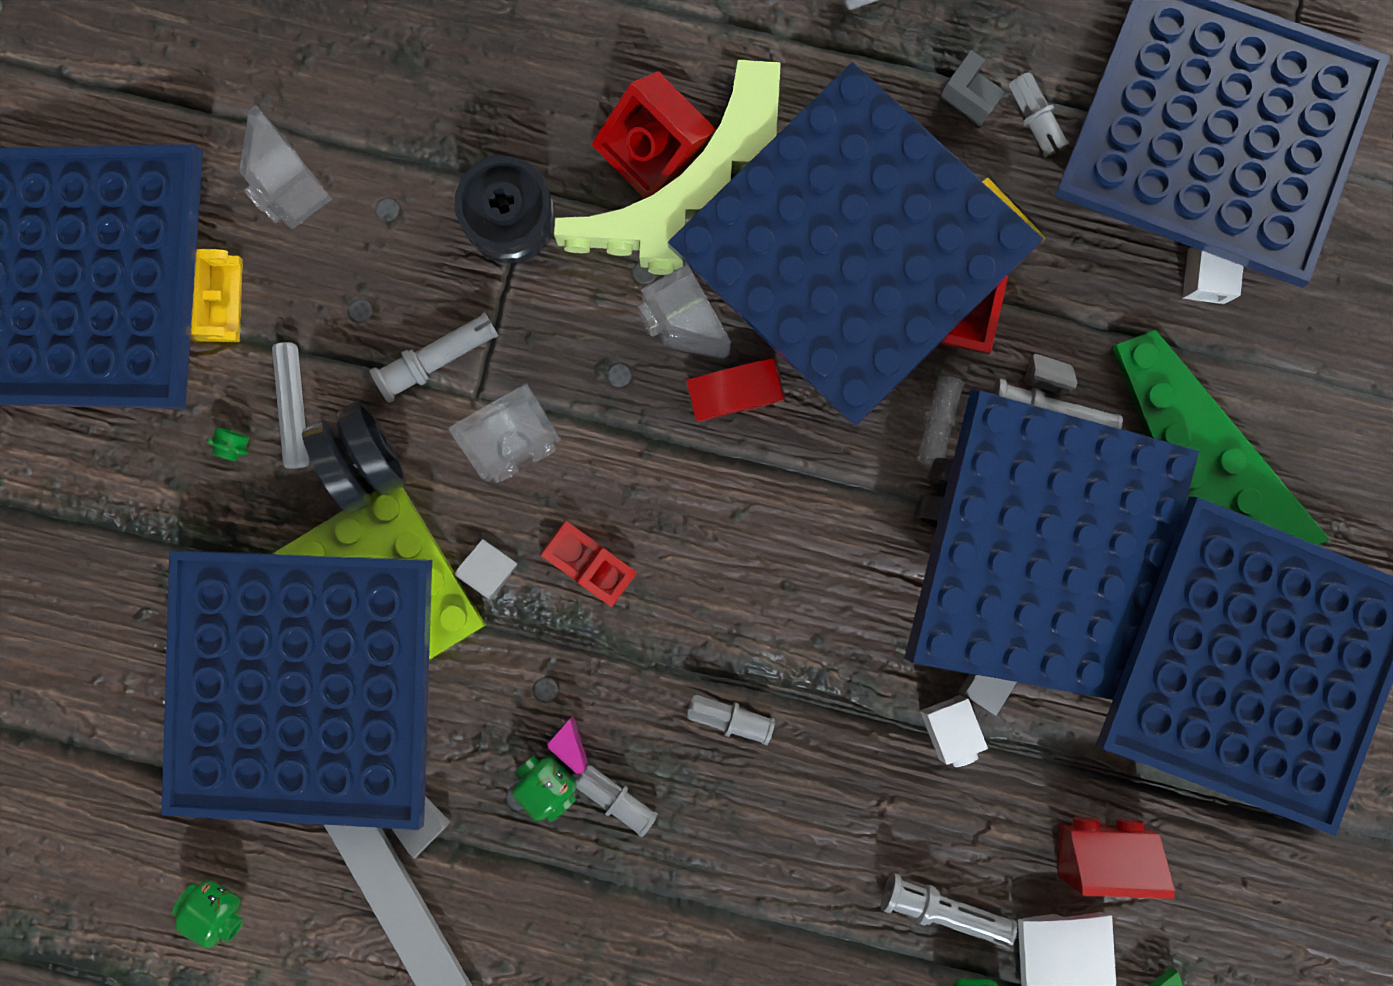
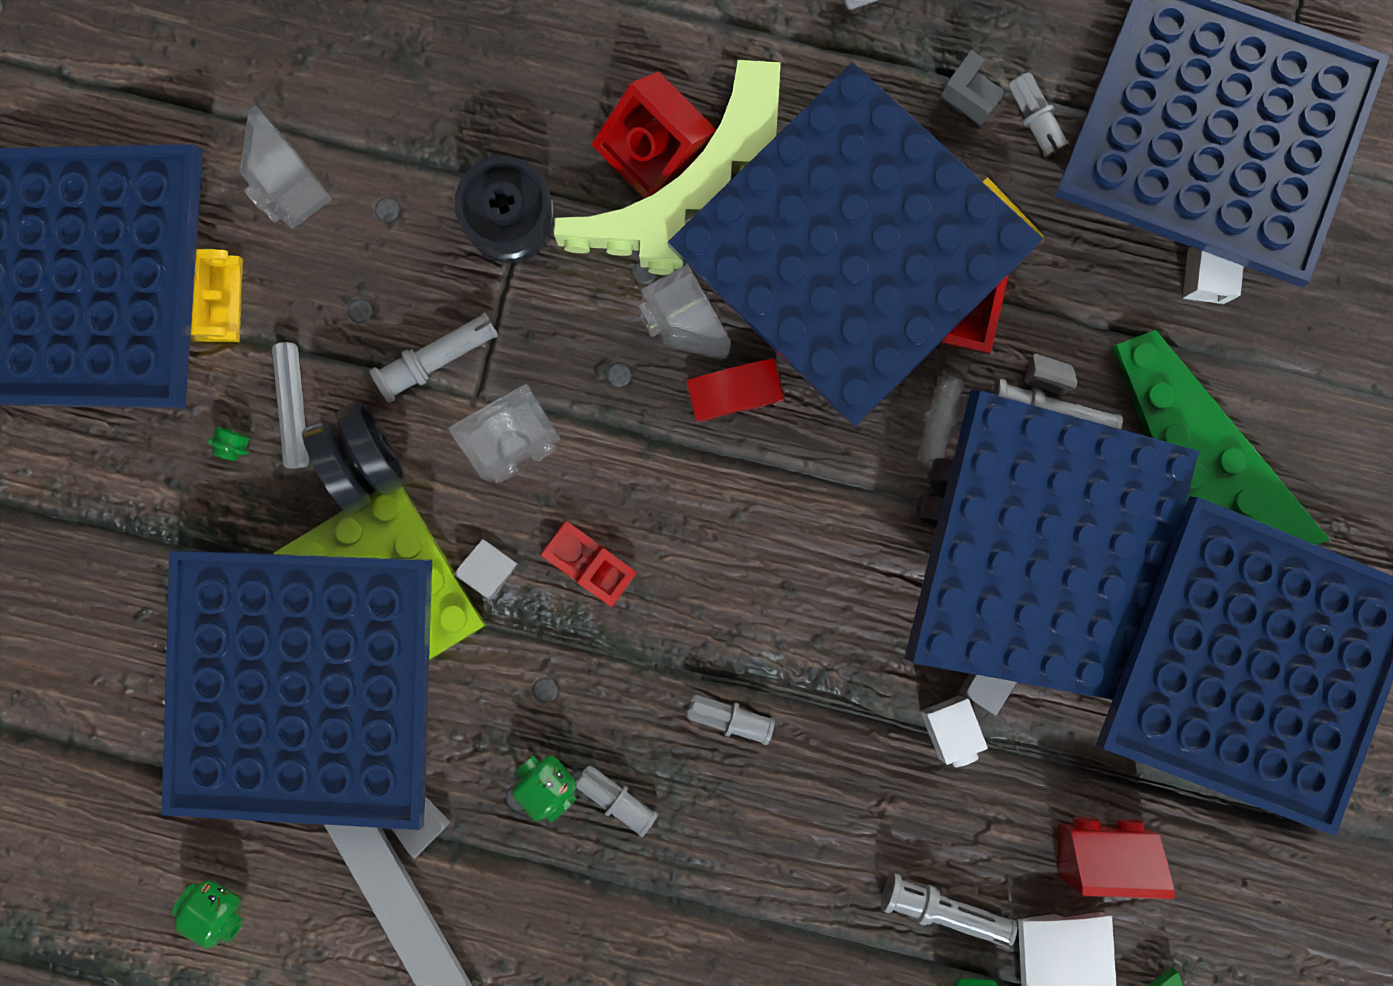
(569, 748): dark pink slope -> none

